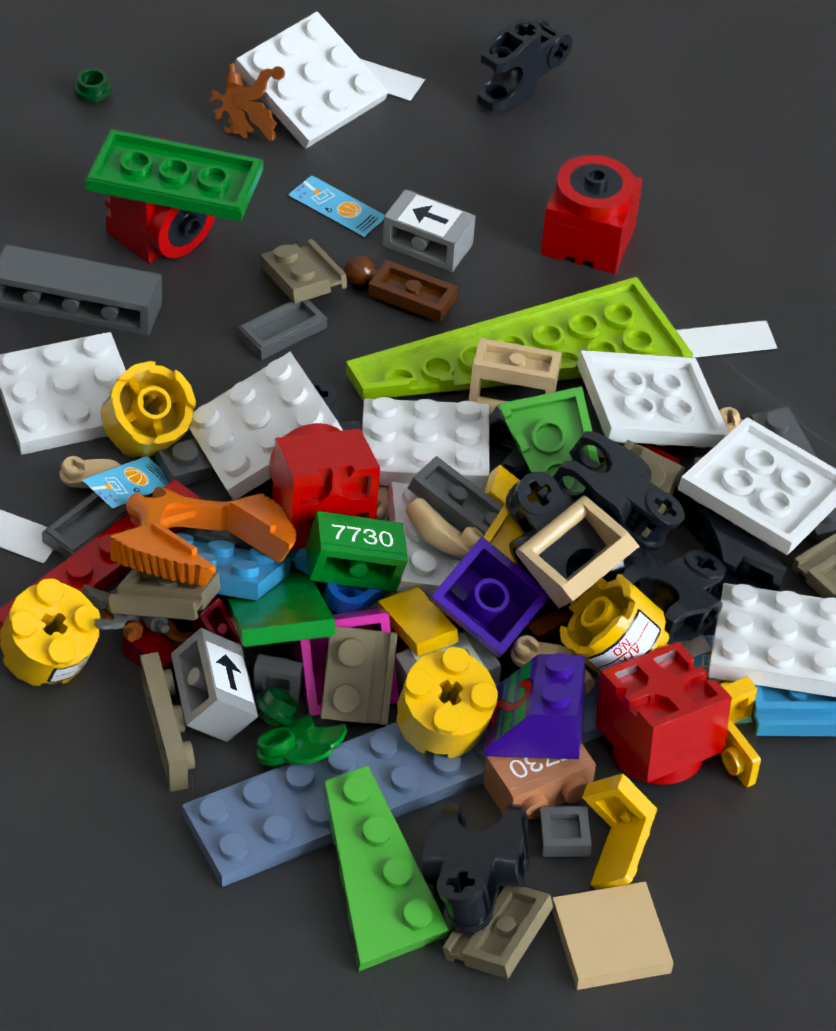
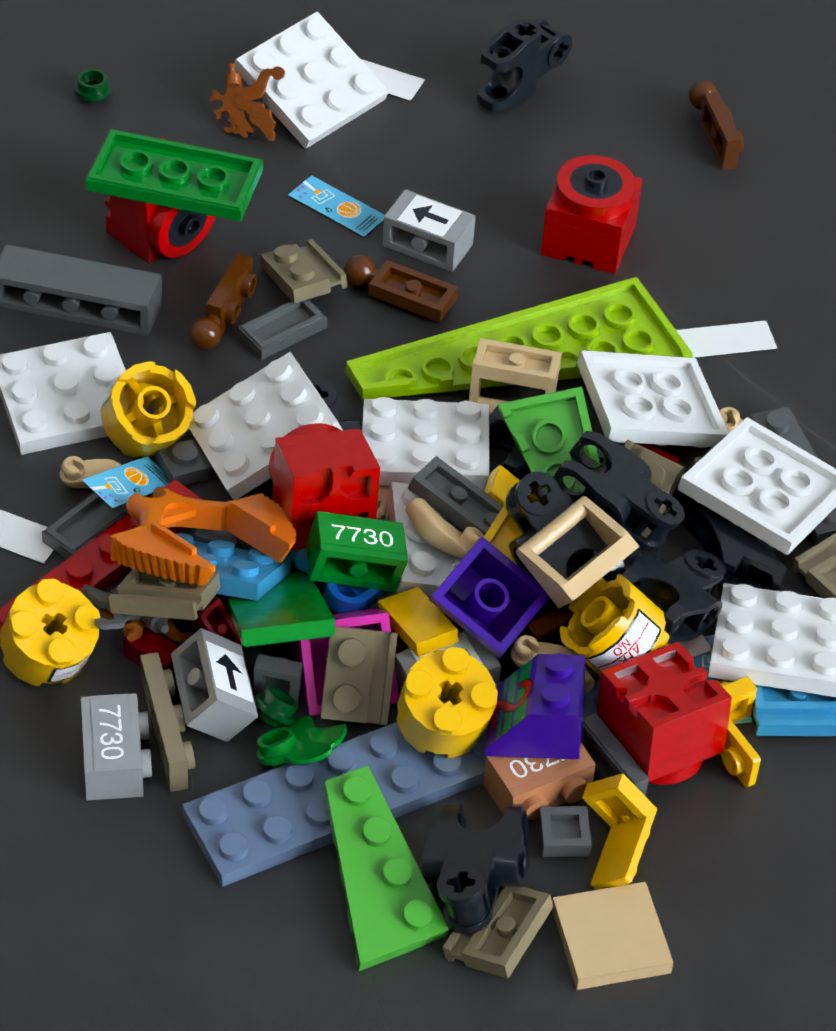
(113, 747): none -> light grey brick
(224, 303): none -> reddish brown plate
(609, 753): none -> dark grey tile
(717, 123): none -> reddish brown plate

